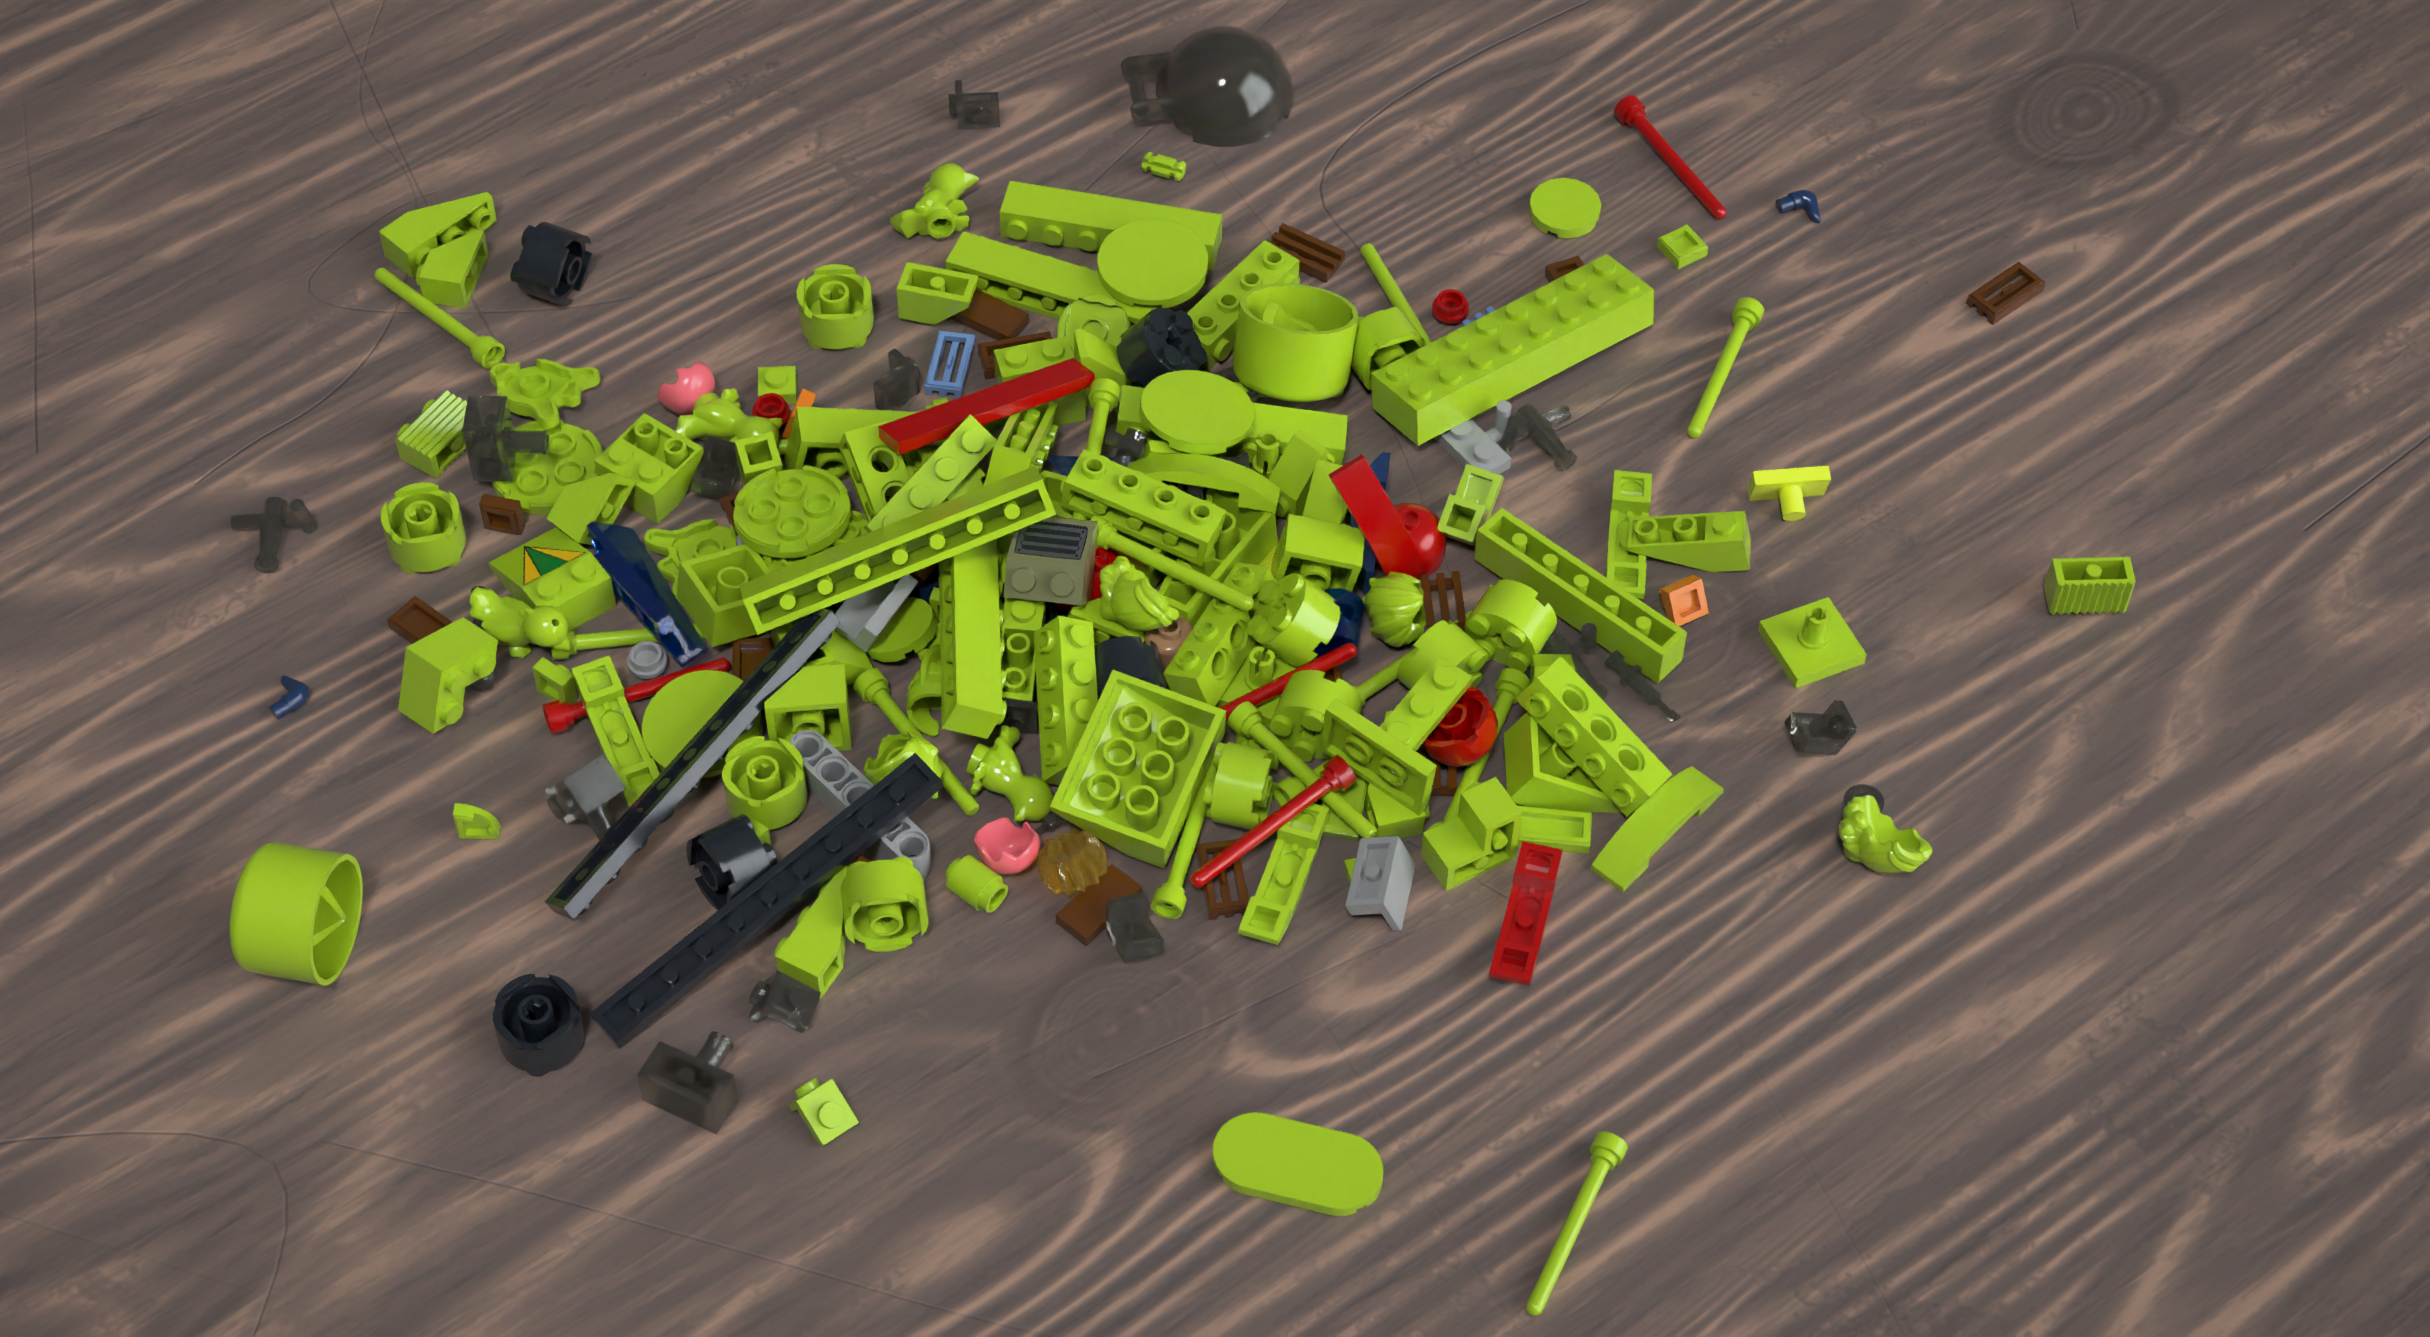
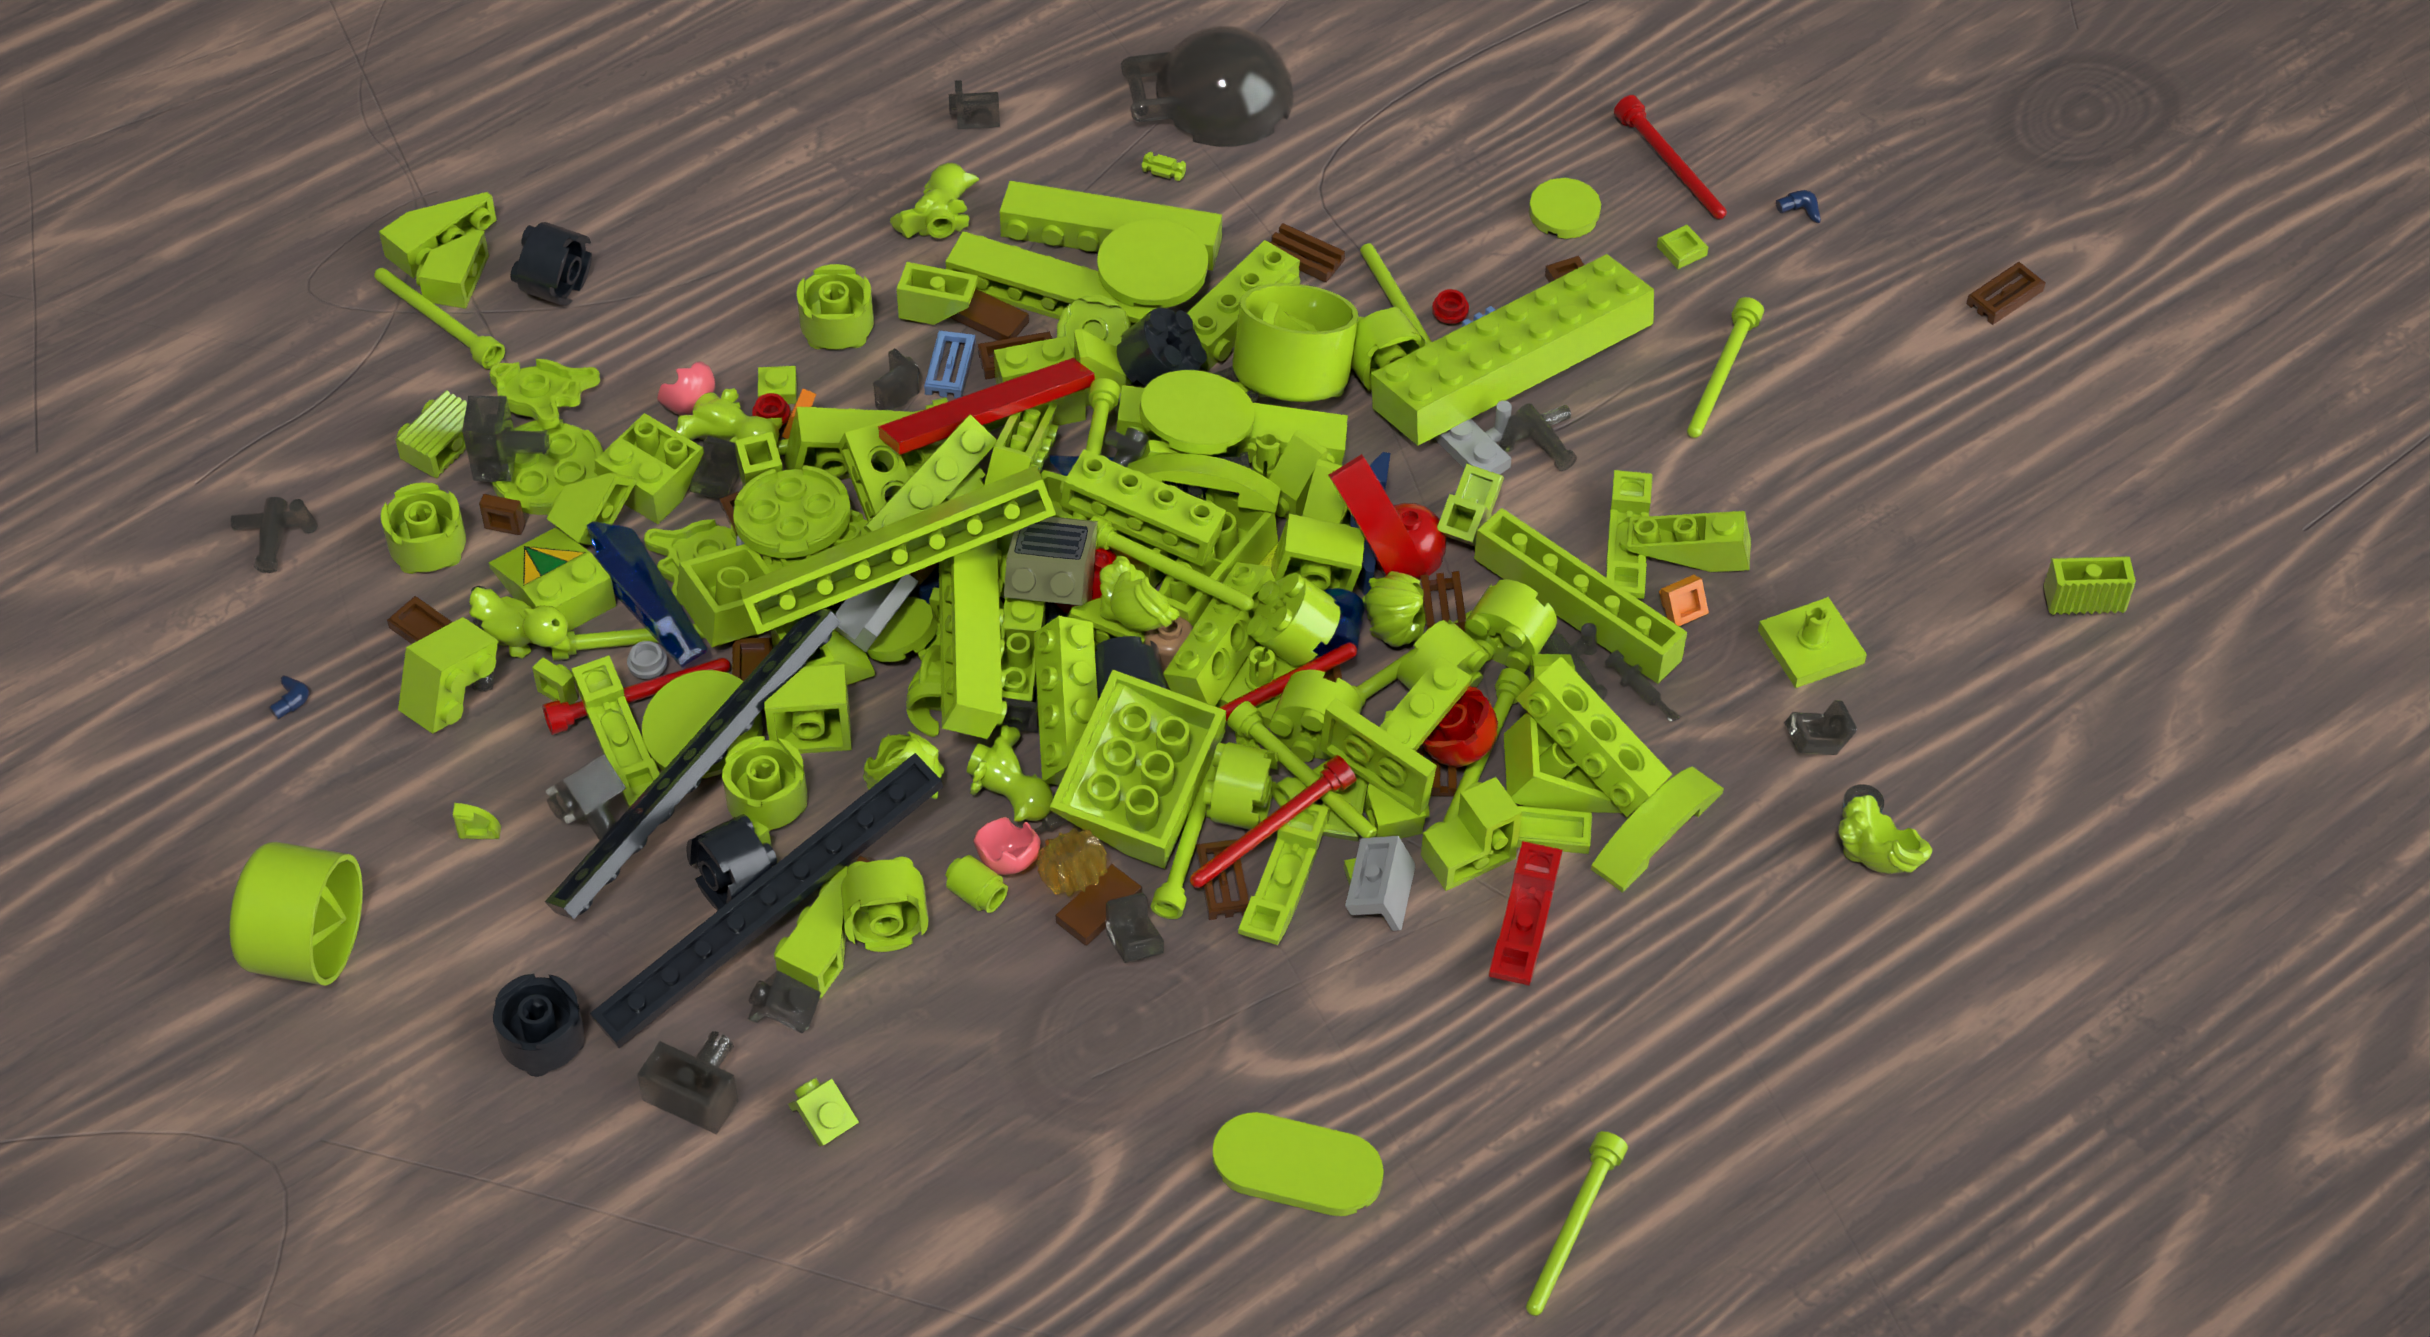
(828, 765): light grey beam -> none
(874, 688): lime piece -> none
(1790, 487): neon yellow tile -> none

